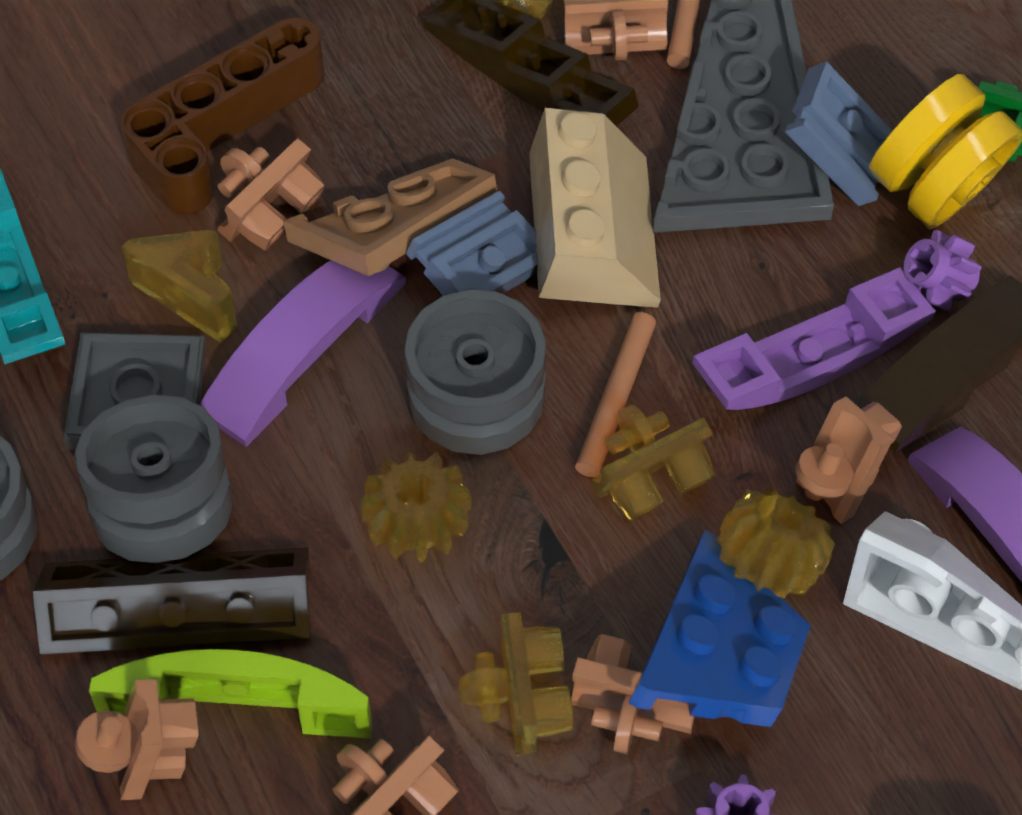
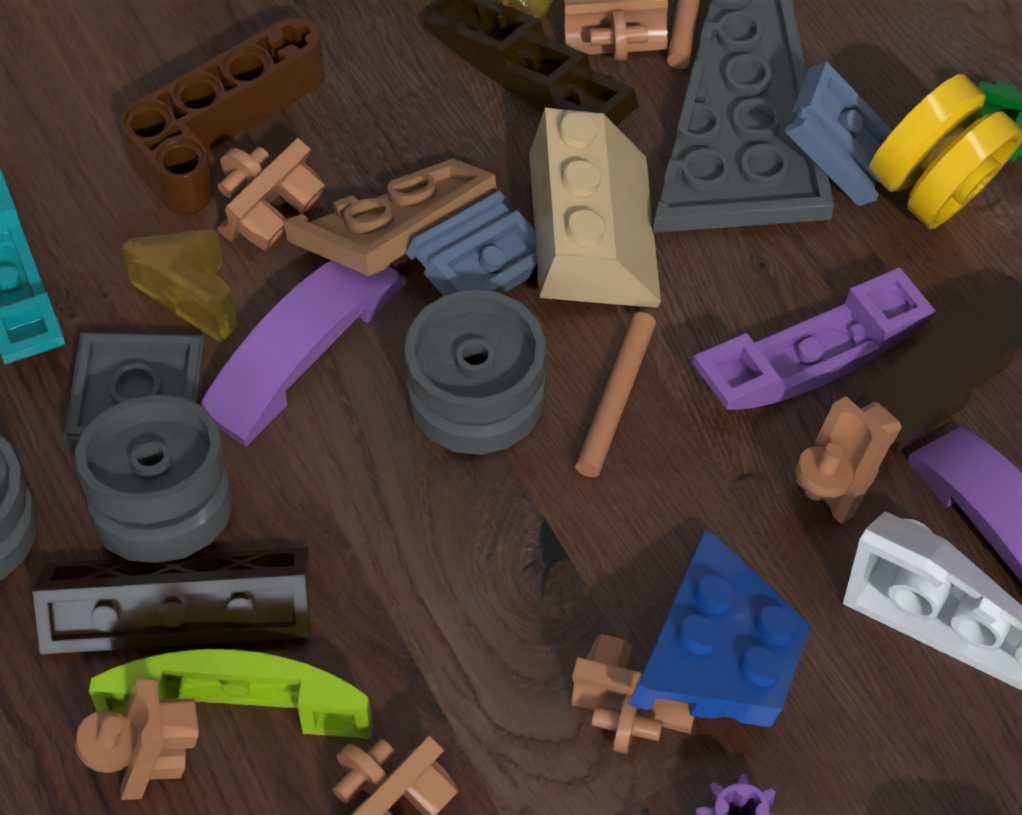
(415, 505): clear yellow gear -> none
(531, 710): clear yellow hips -> none
(629, 476): clear yellow hips -> none
(775, 542): clear yellow gear -> none
(942, 269): medium lavender gear -> none

